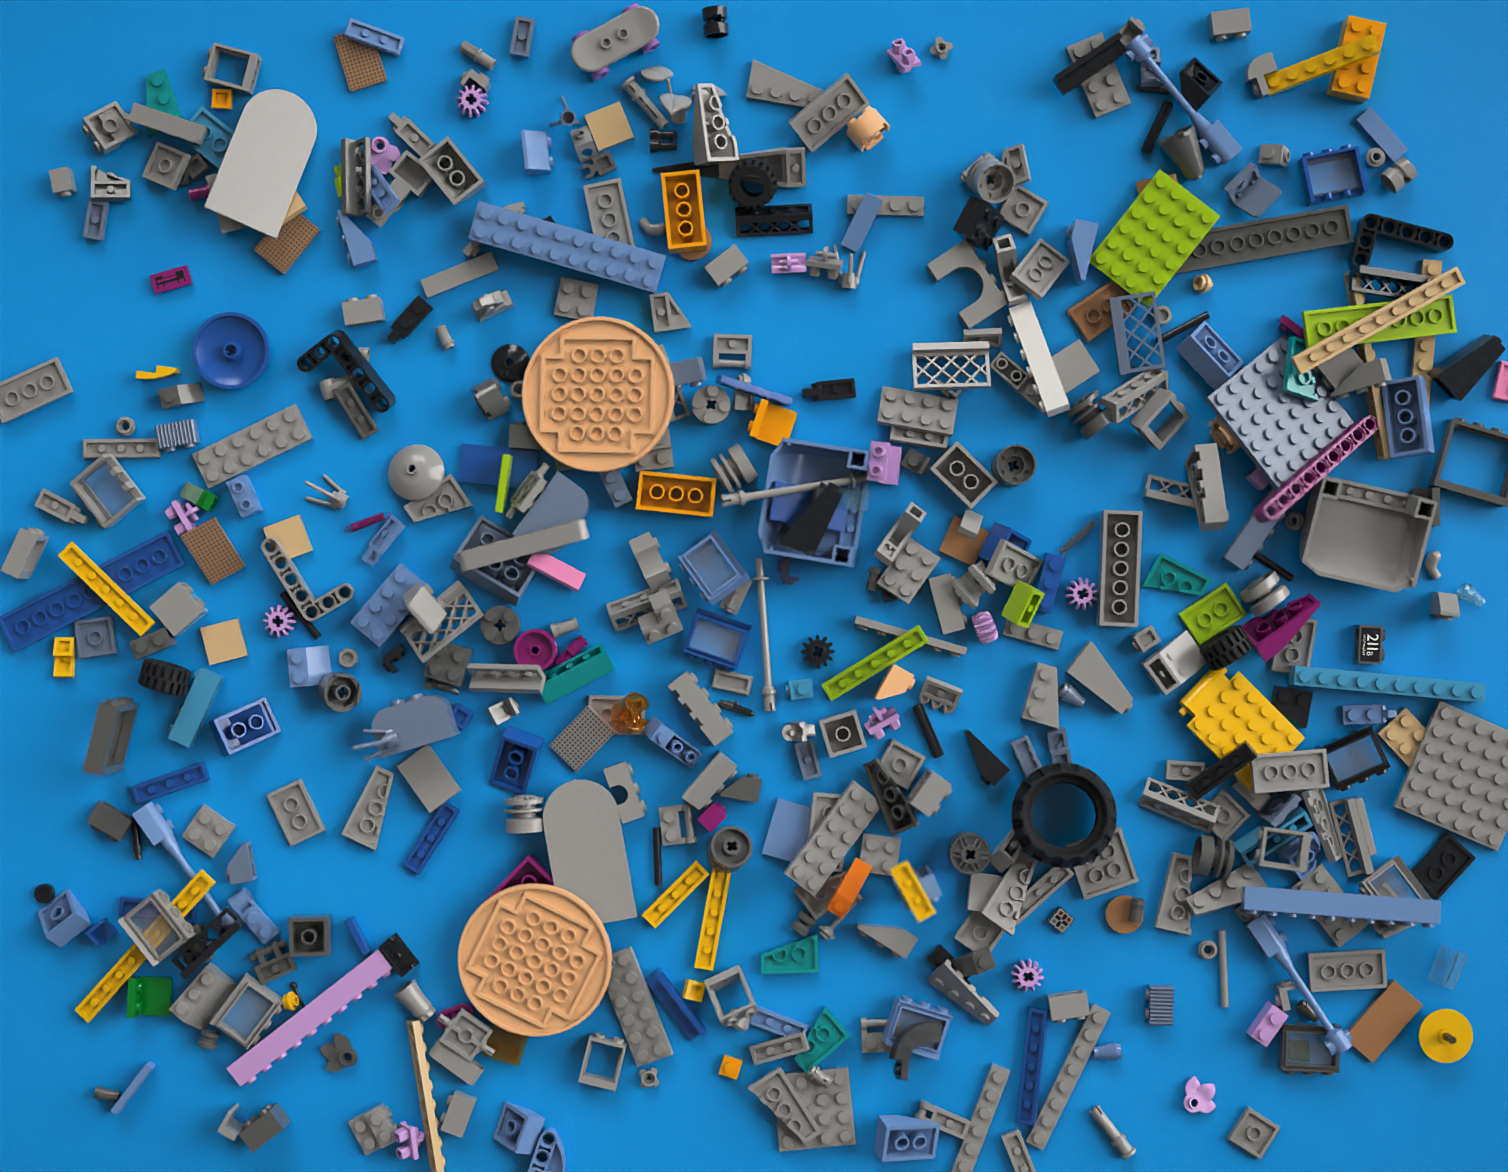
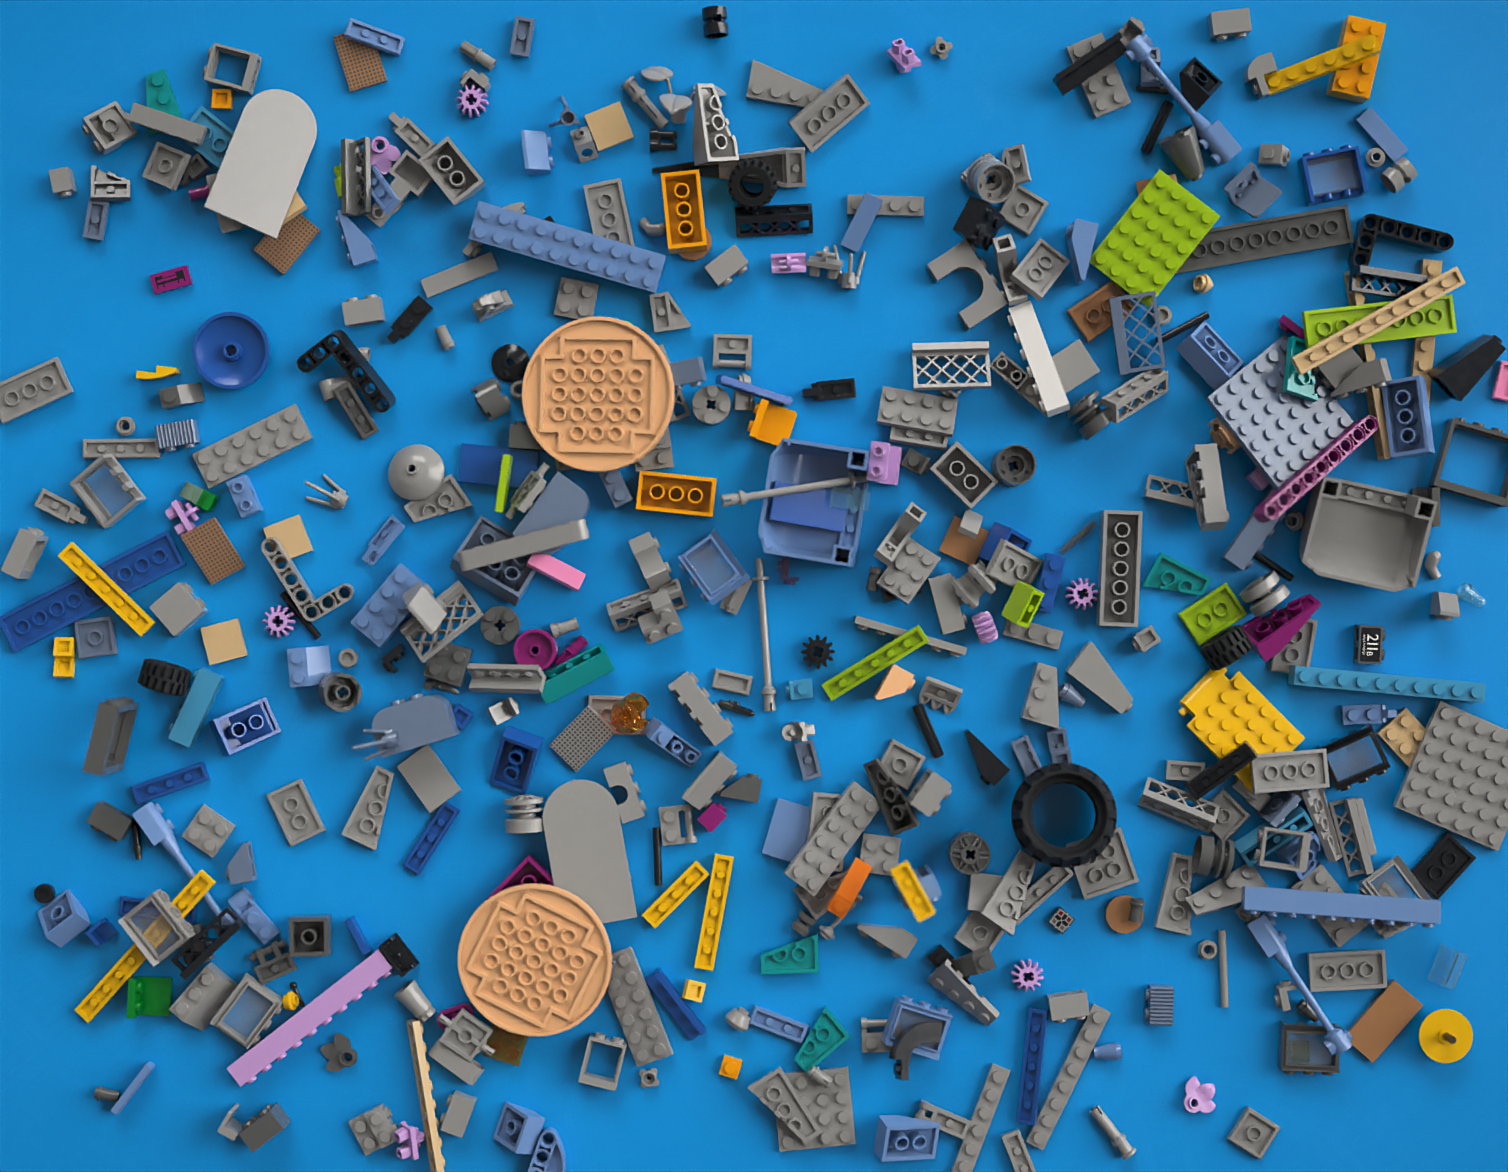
(152, 643): dark grey brick -> none
(209, 1039): dark grey wheel -> none
(367, 522): magenta piece -> none
(602, 164): dark grey plate -> none
(615, 39): light grey piece -> none
(716, 639): window -> none
(723, 980): light grey window -> none
(734, 468): light grey wheel -> none
(737, 841): dark grey wheel -> none
(779, 1048): light grey plate -> none
(811, 520): black slope -> none
(842, 733): light grey brick -> none
(867, 129): light nougat brick -> none
(880, 719): lavender hips -> none
(993, 335): light grey plate -> none
(1006, 852): light grey slope -> none
(1151, 410): light grey window -> none
(1174, 663): light grey slope -> none
(1267, 1024): lavender brick -> none
(1292, 703): black wing -> none

